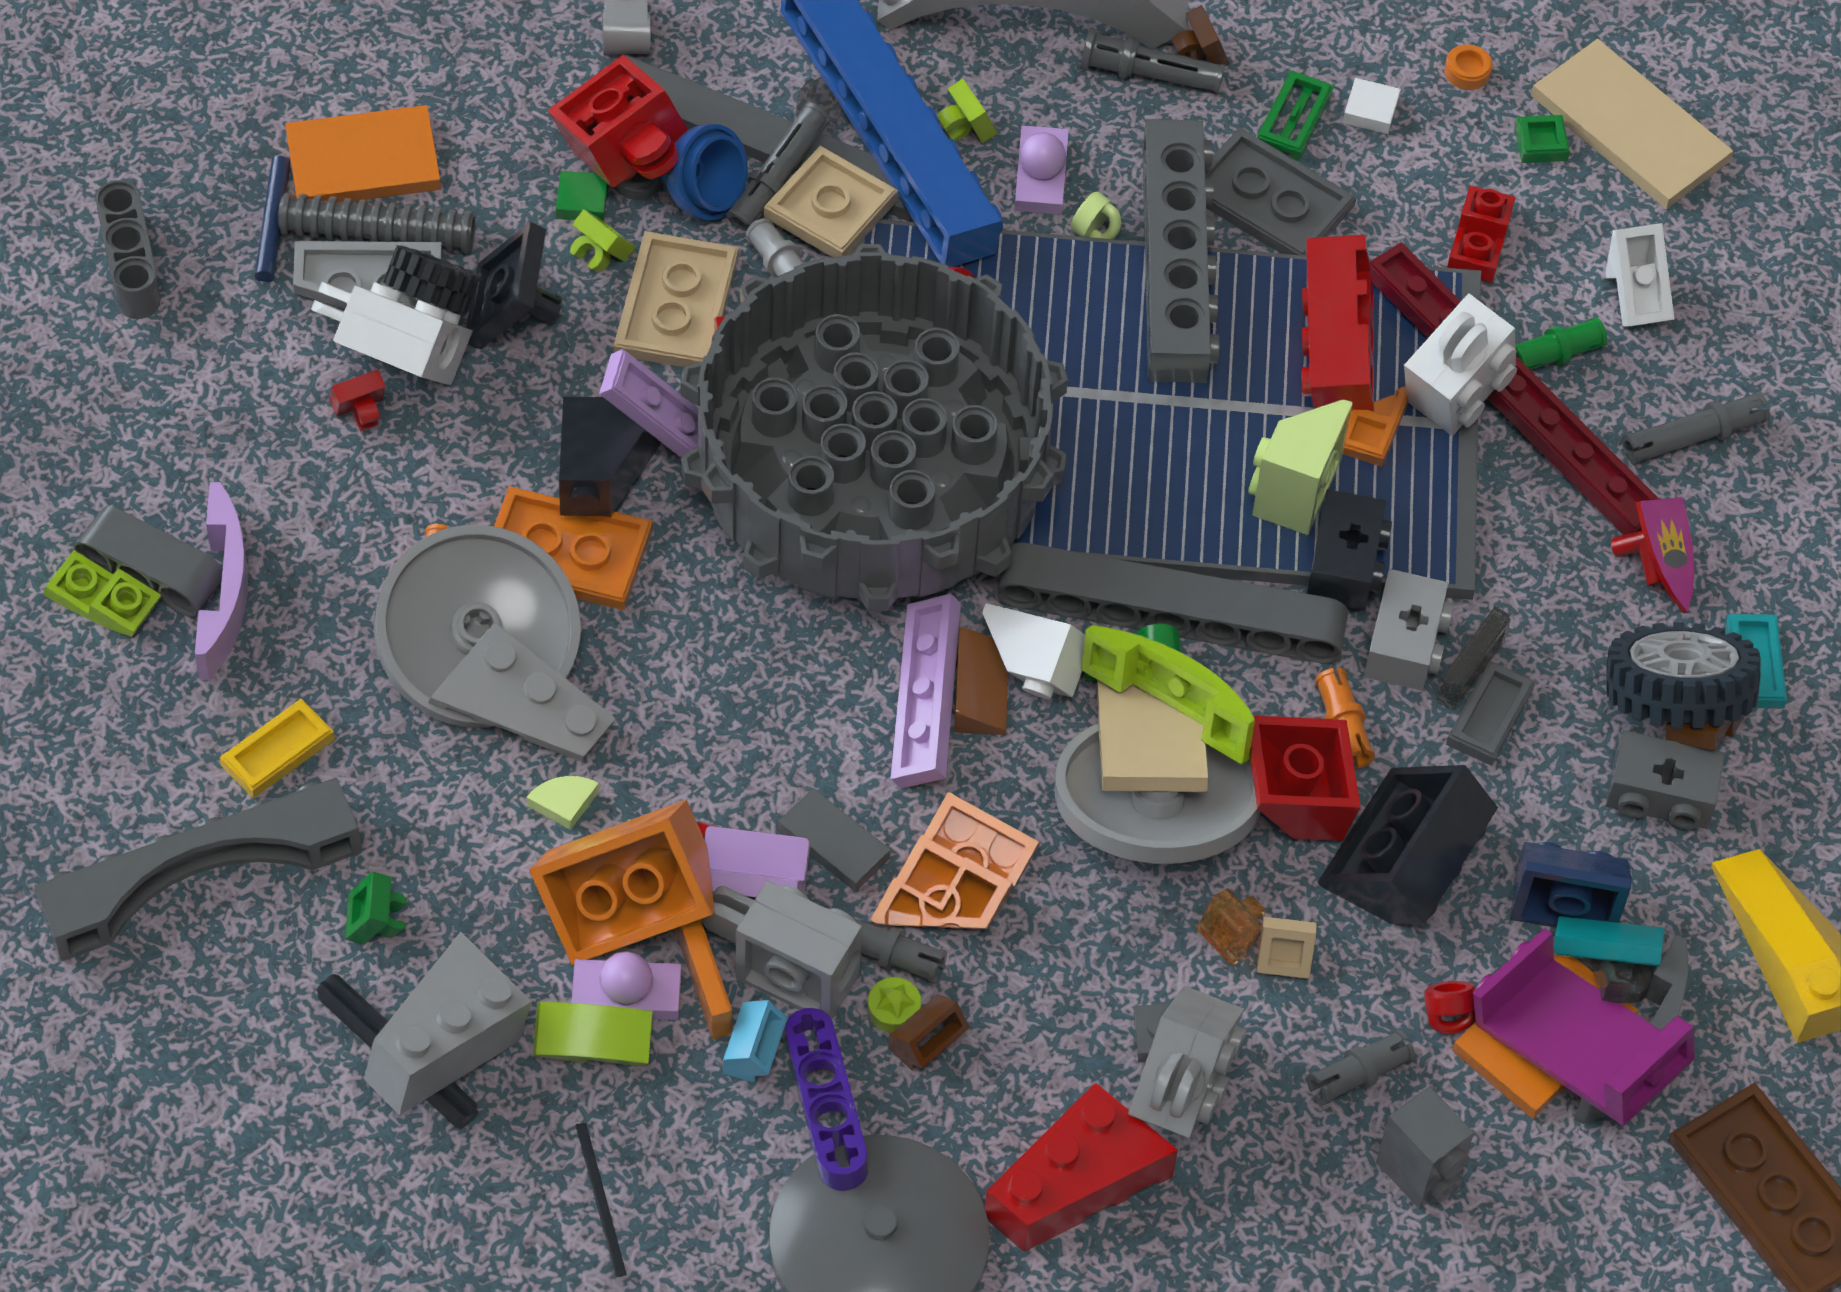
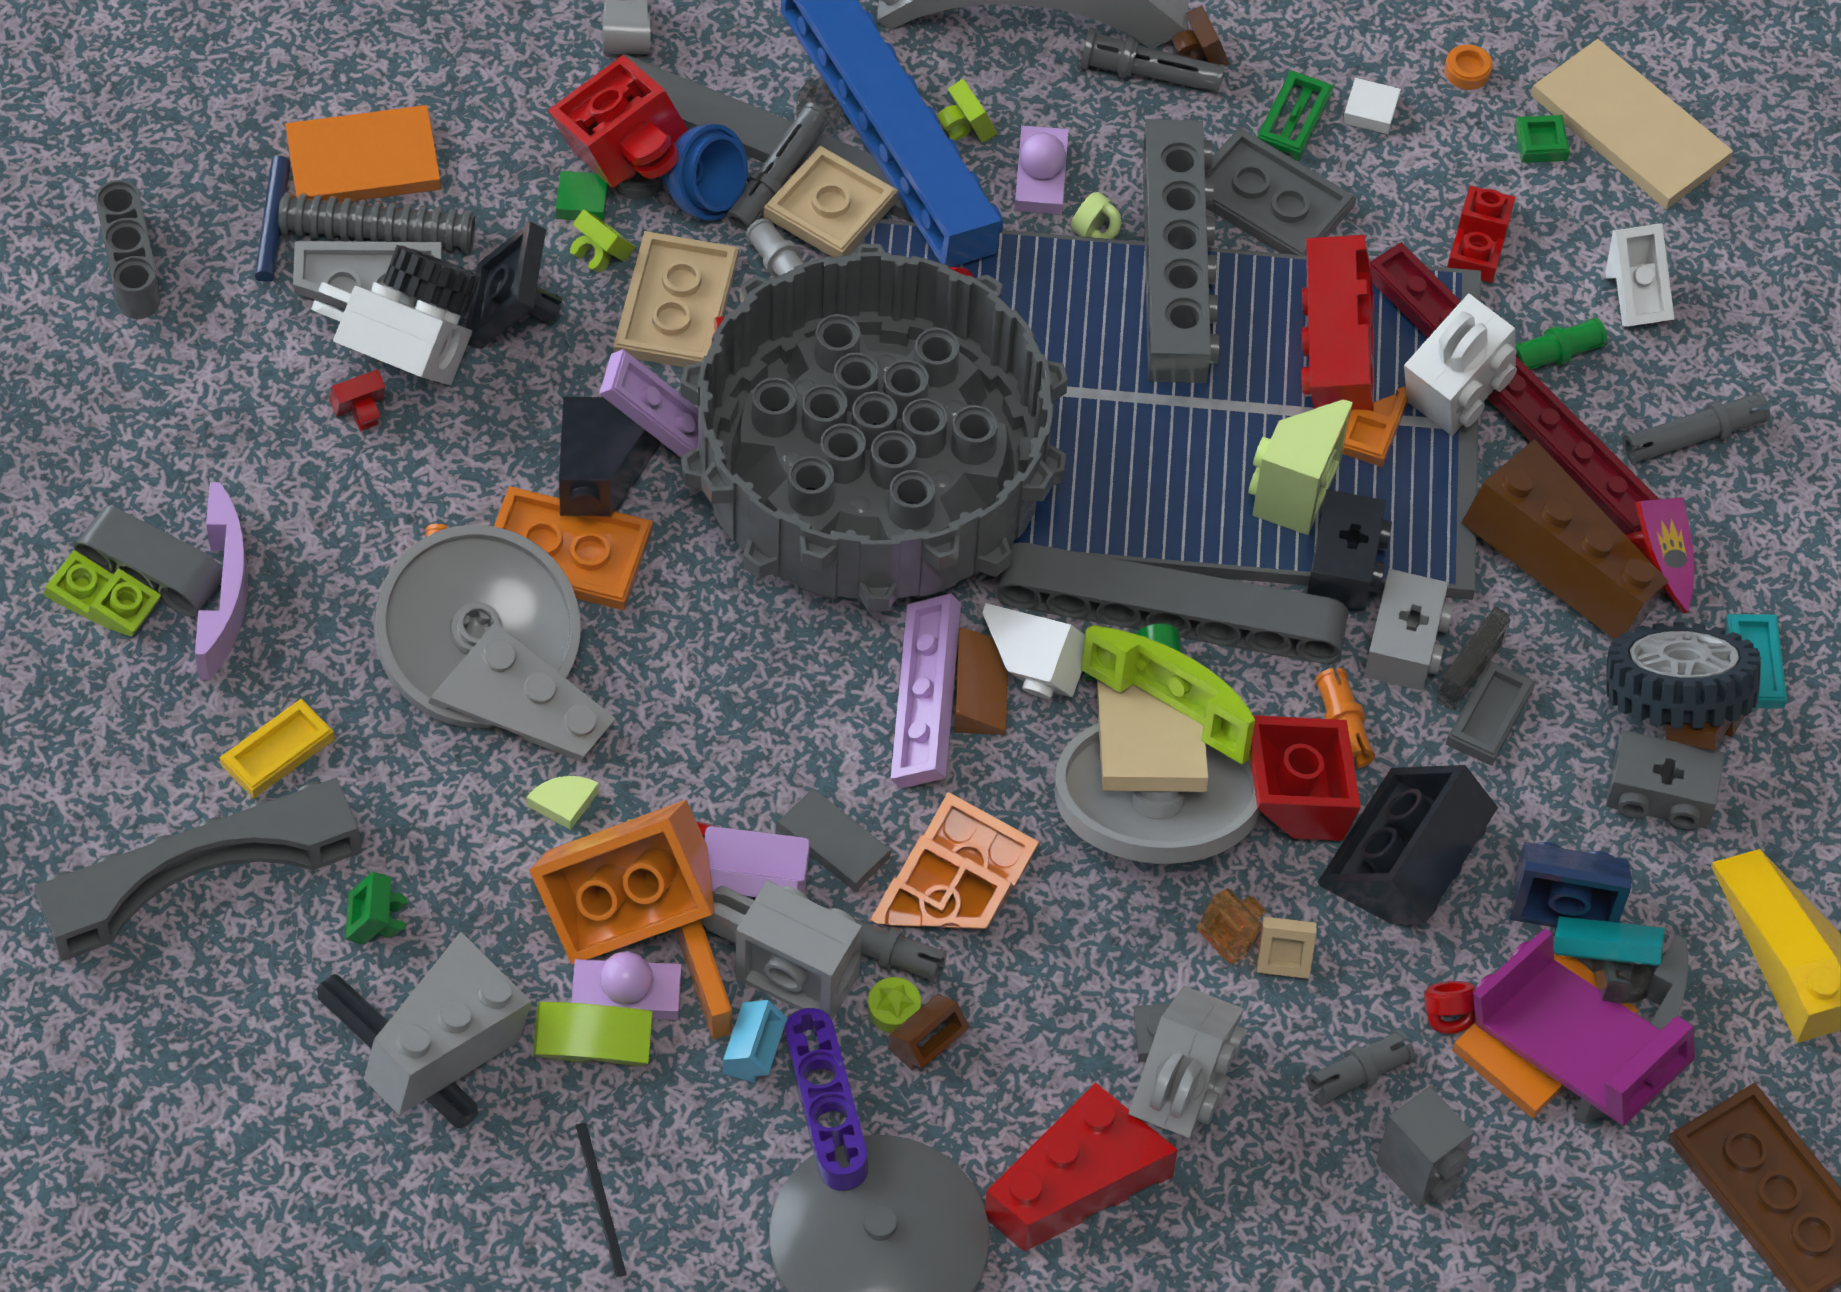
(1565, 541): none -> reddish brown wedge

